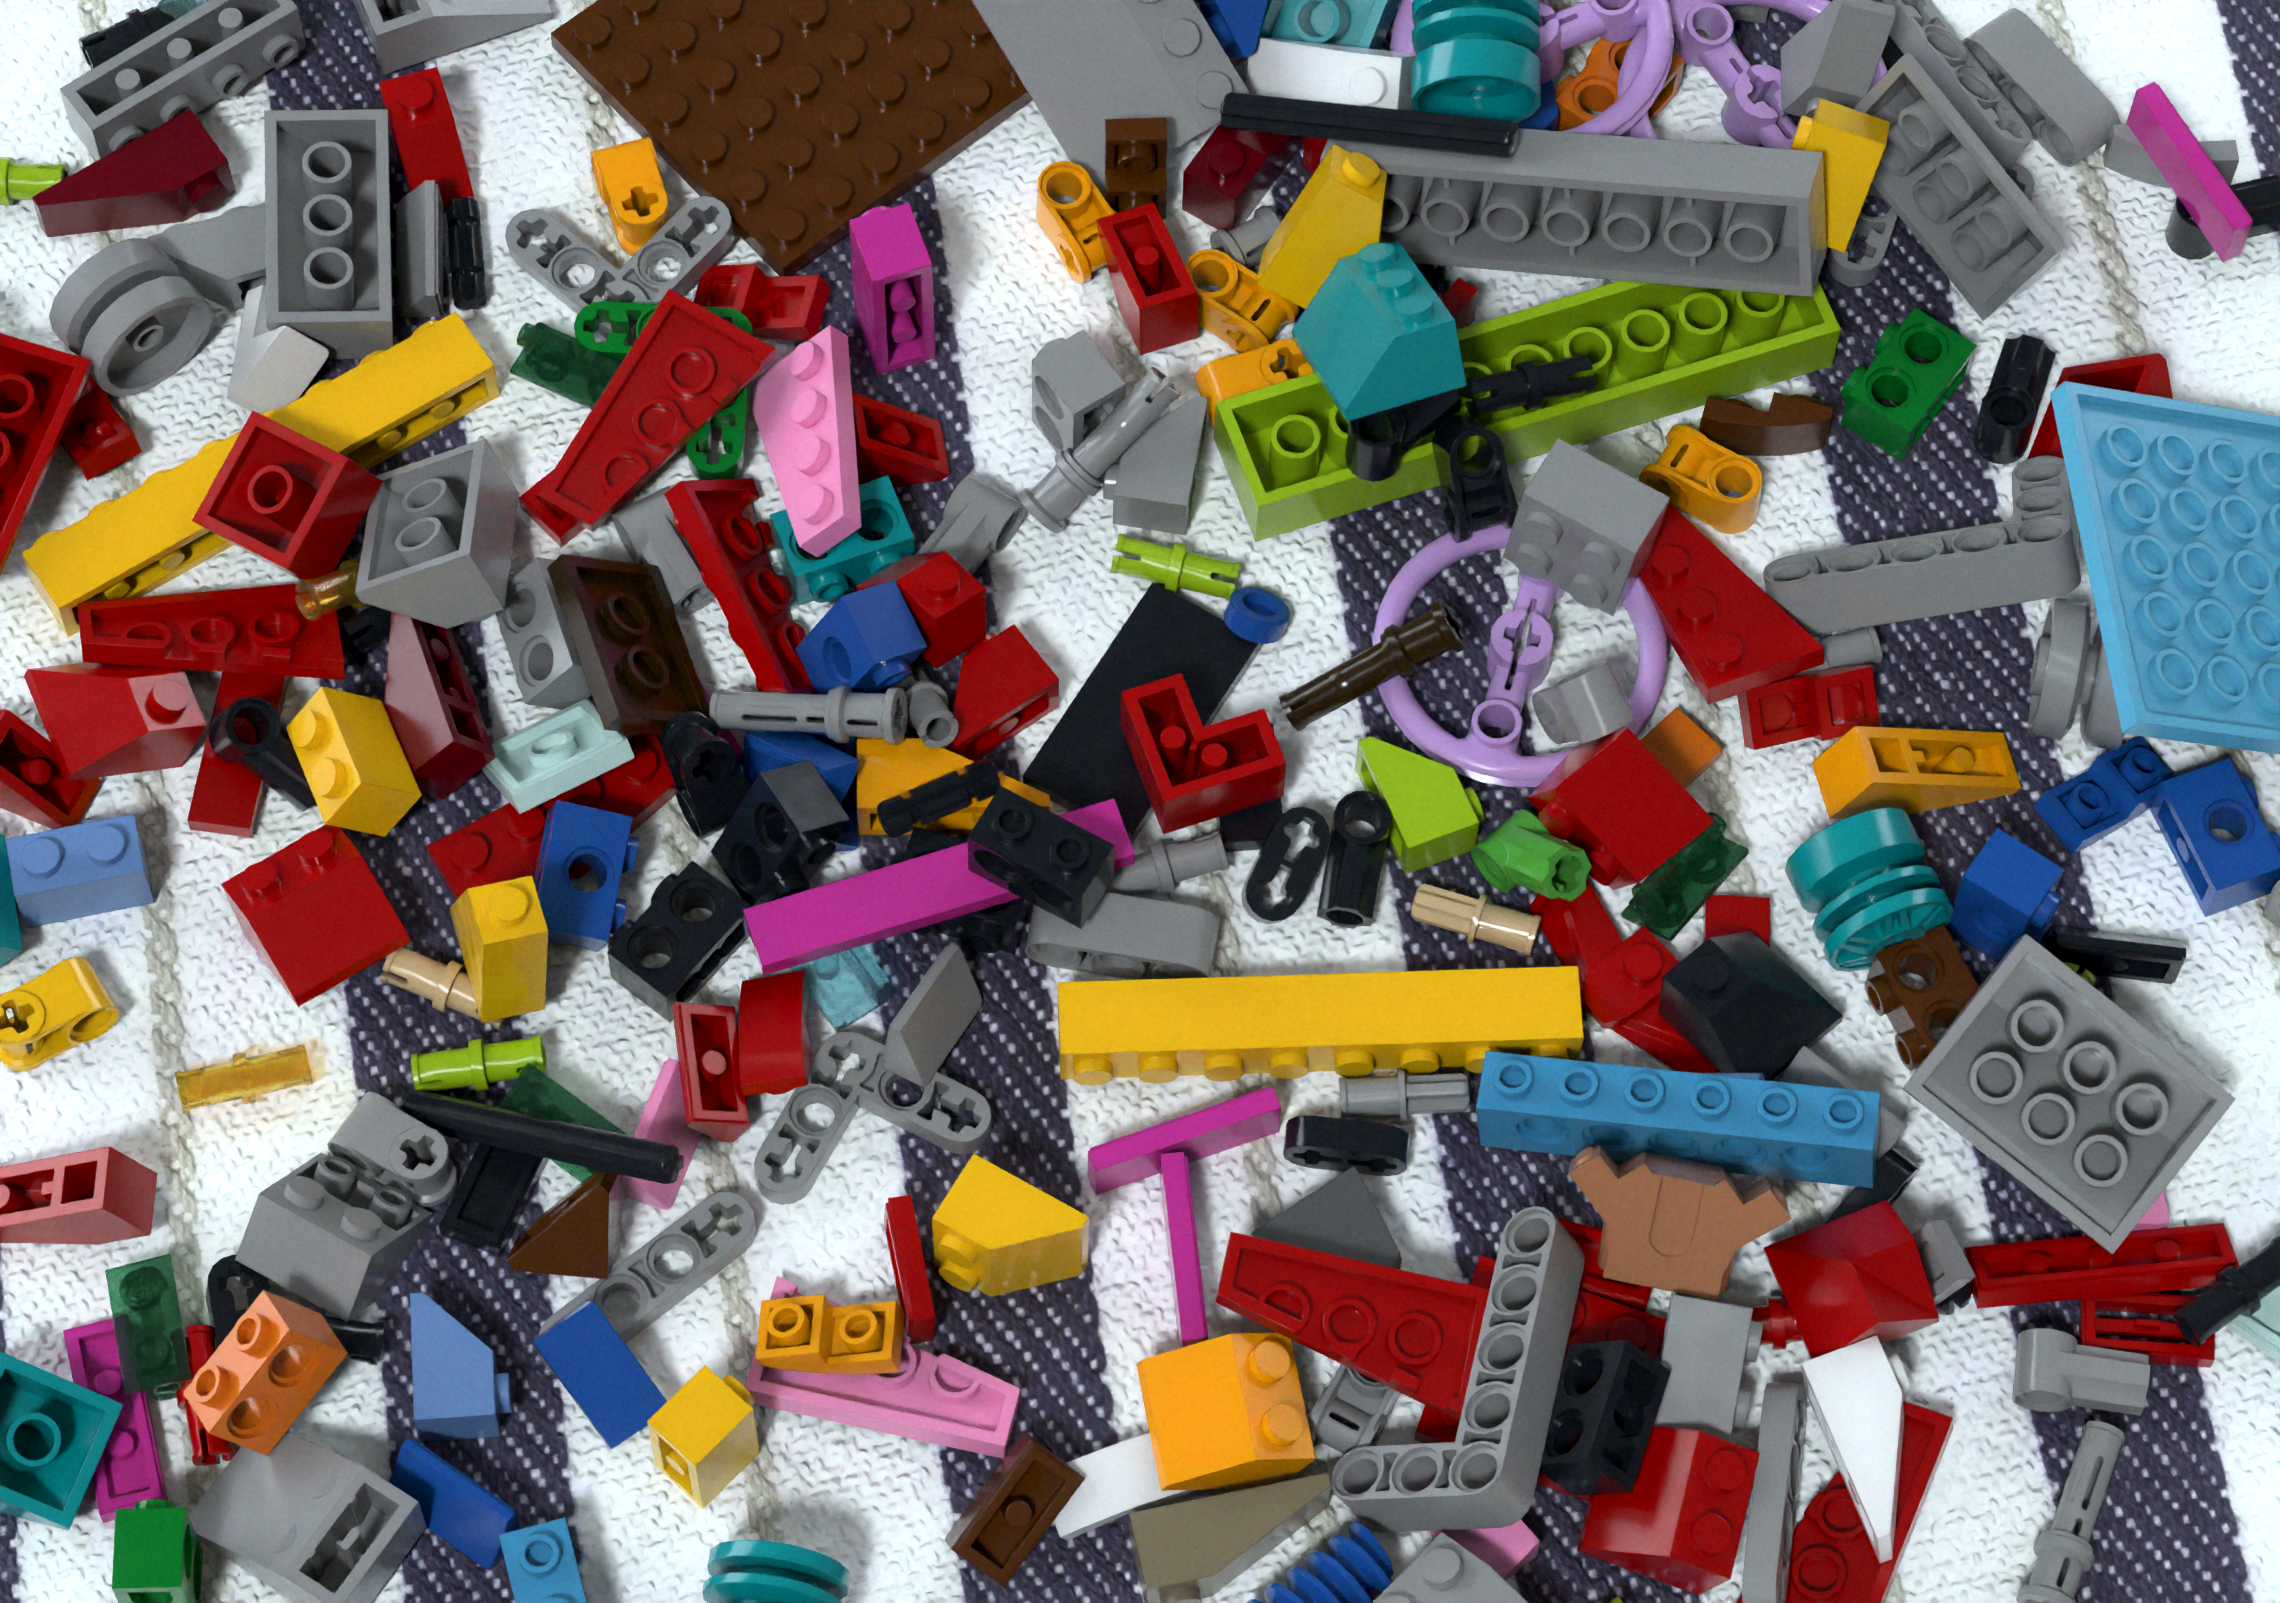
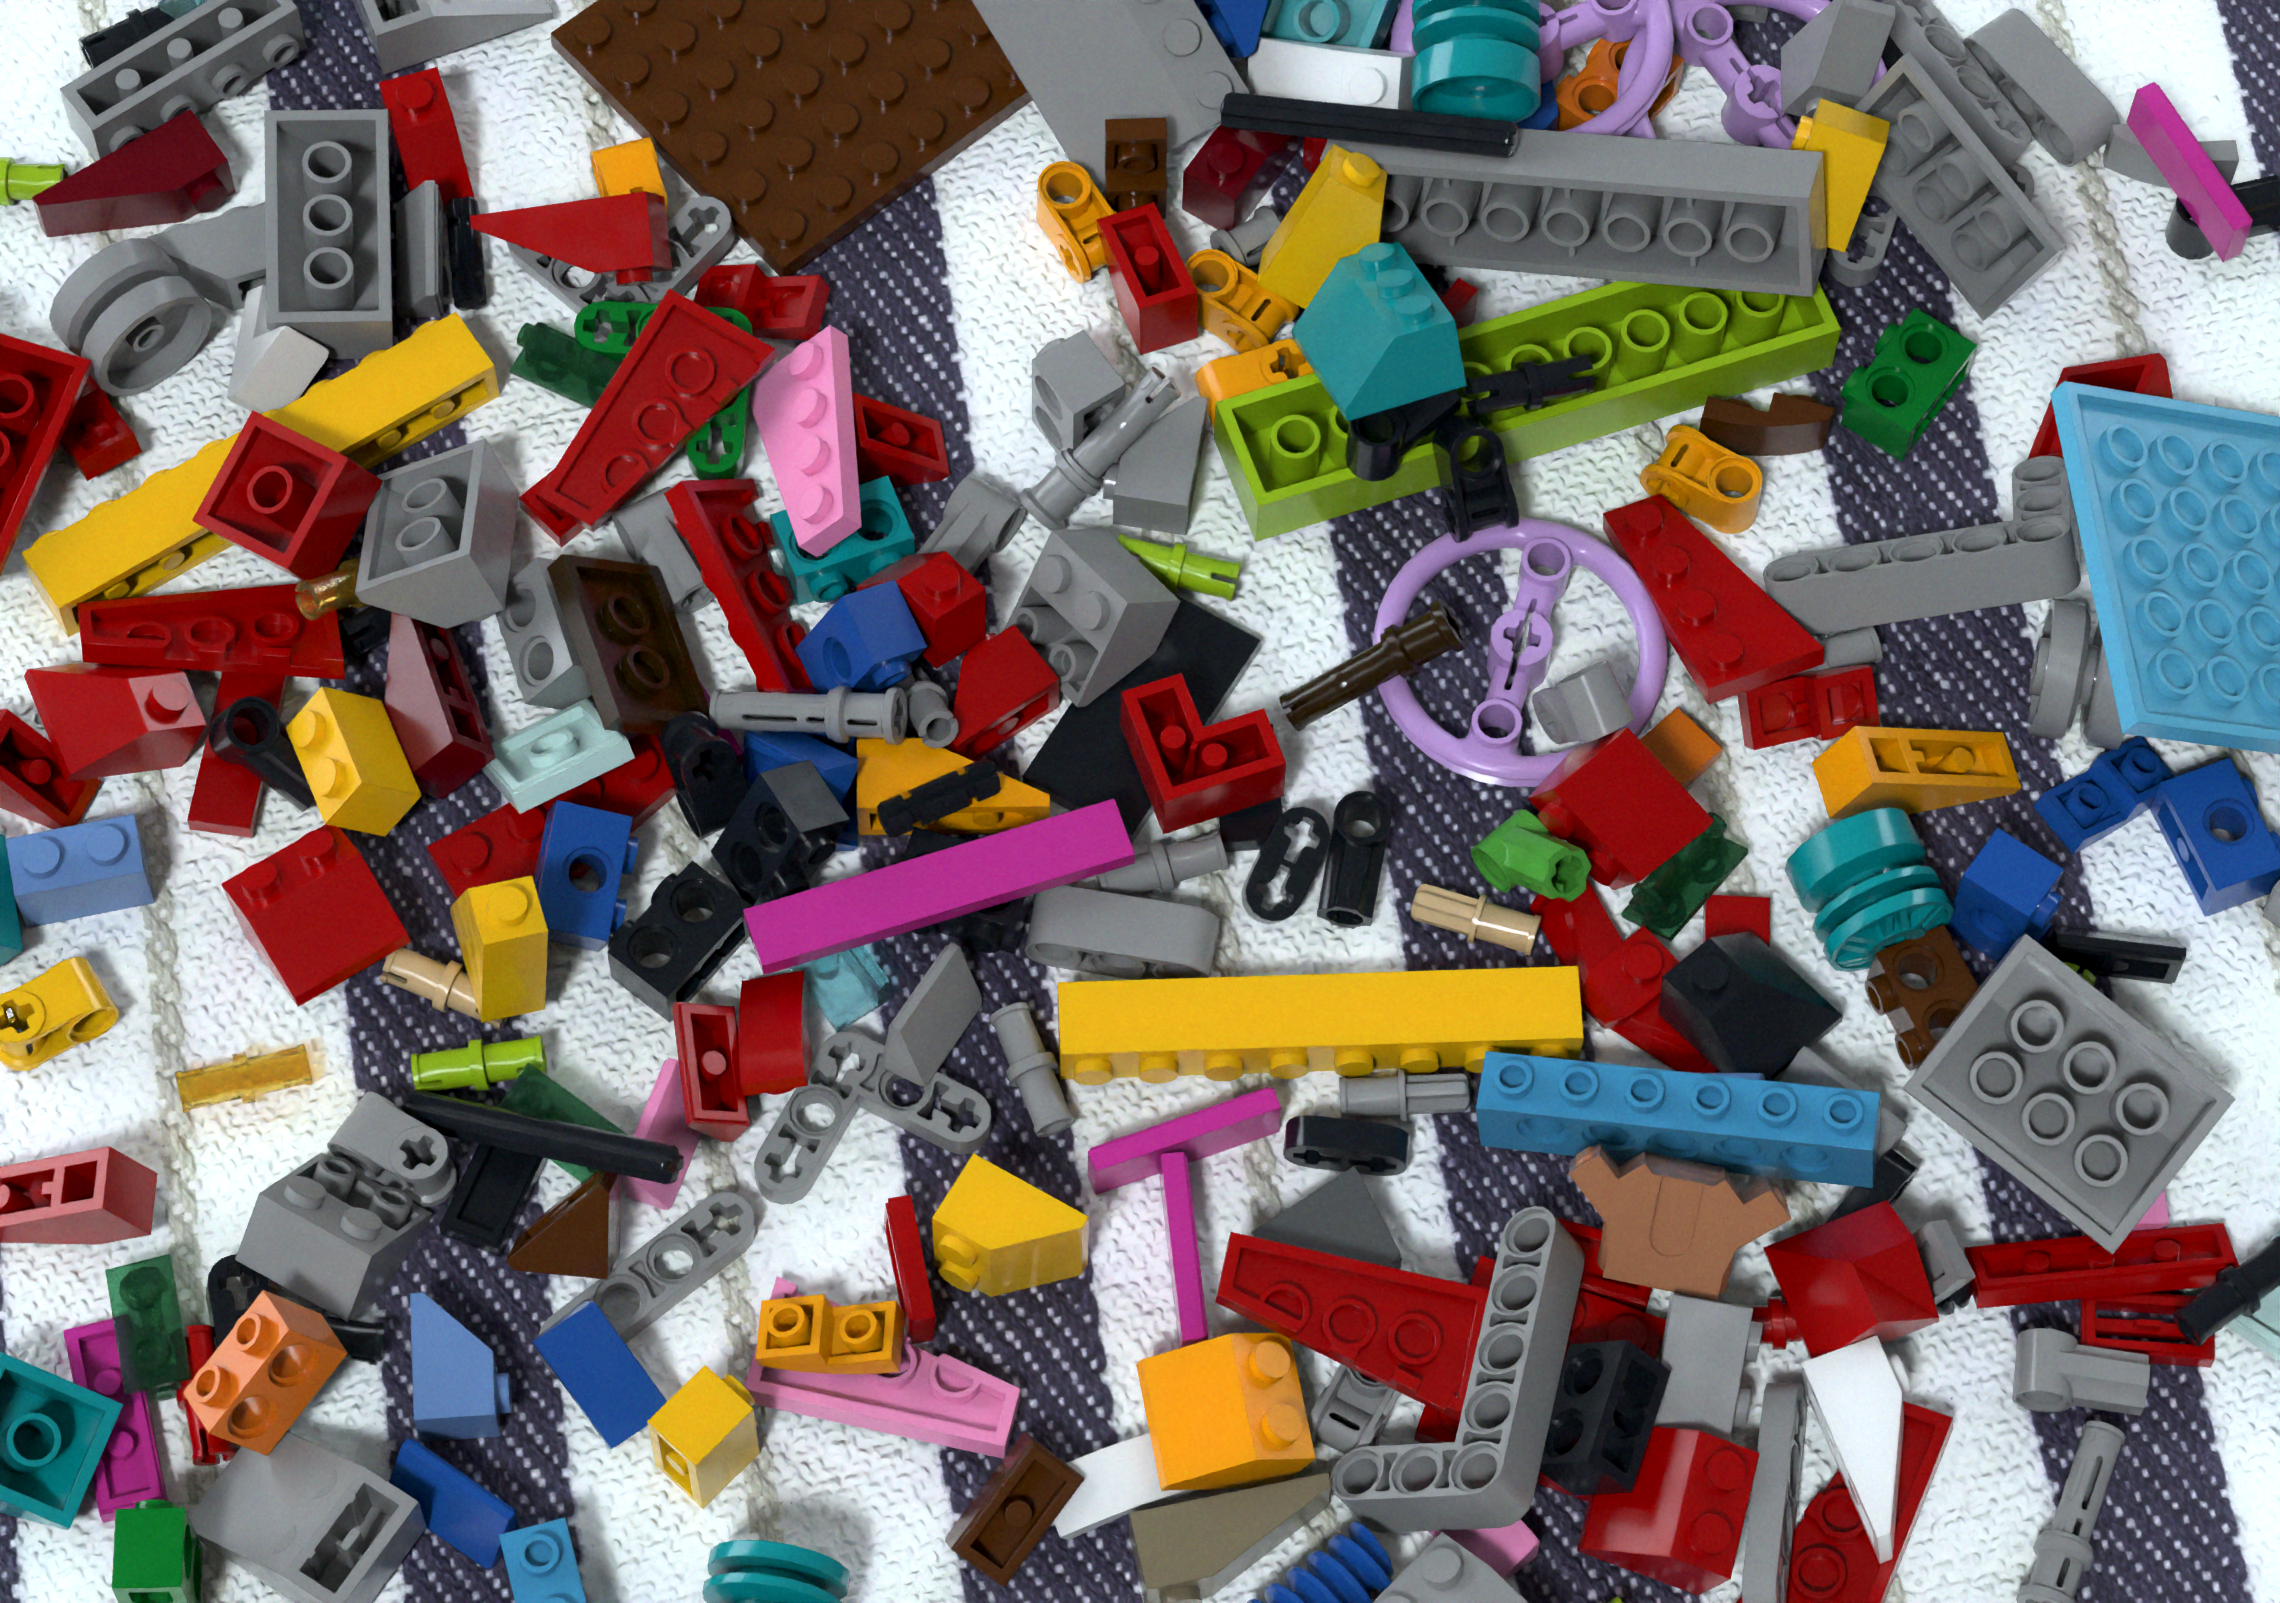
(604, 235): none -> red slope
(892, 287): dark pink brick -> none
(1032, 1069): none -> light grey pin
(1040, 857): black brick -> none
(1091, 611): none -> light grey slope
(1256, 615): blue tile -> none
(1426, 801): lime slope -> none
(1585, 527): light grey brick -> none
(2013, 399): black piece -> none

